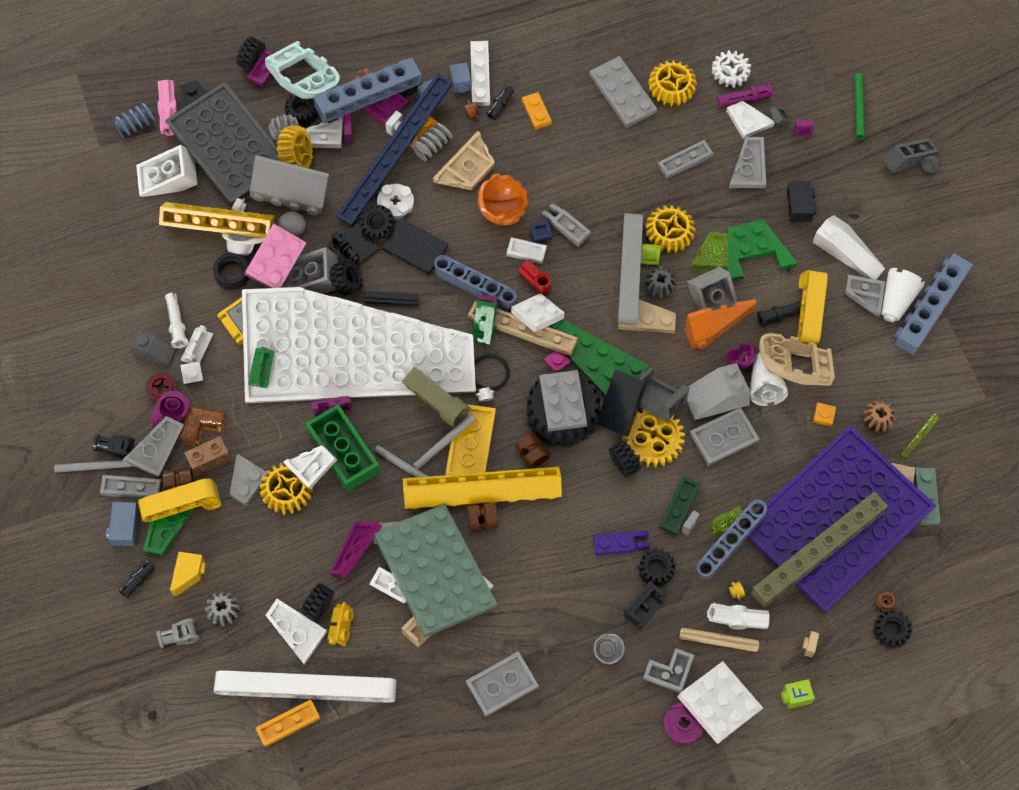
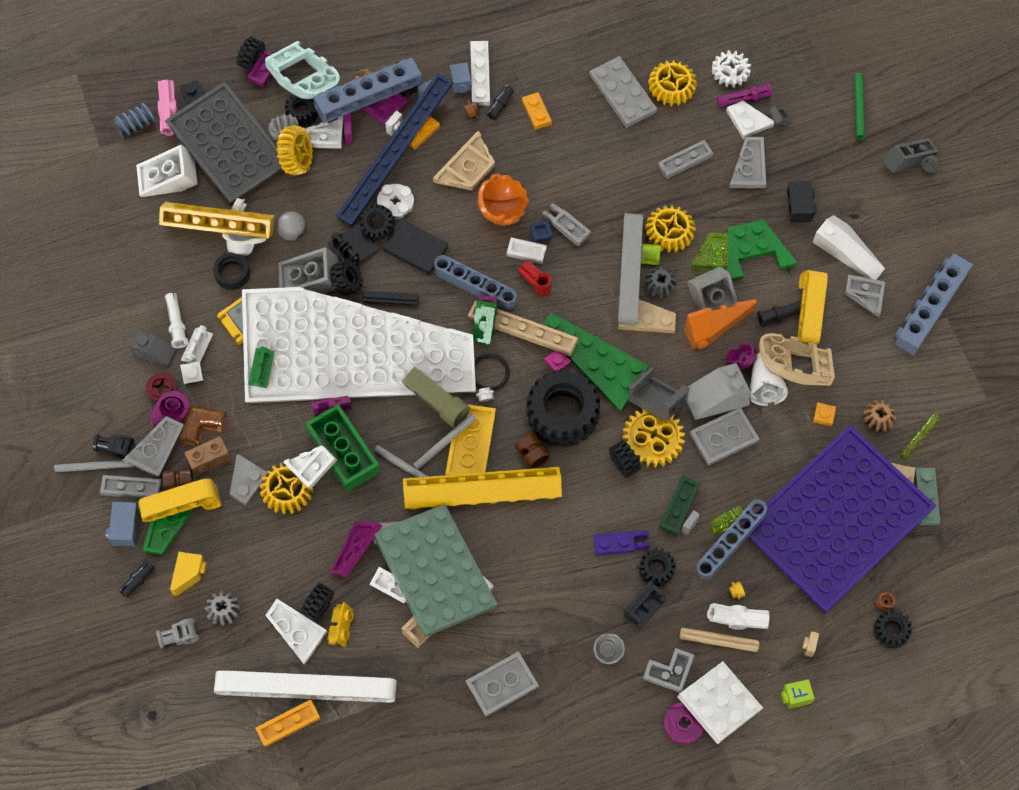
(275, 257): bright pink brick -> none
(289, 185): light grey slope -> none
(431, 140): light grey piece -> none
(489, 514): reddish brown wheel -> none
(537, 312): white plate -> none
(563, 400): light grey plate -> none
(621, 403): black tile -> none
(803, 127): magenta tile -> none
(819, 550): olive brick -> none
(900, 293): white cone -> none

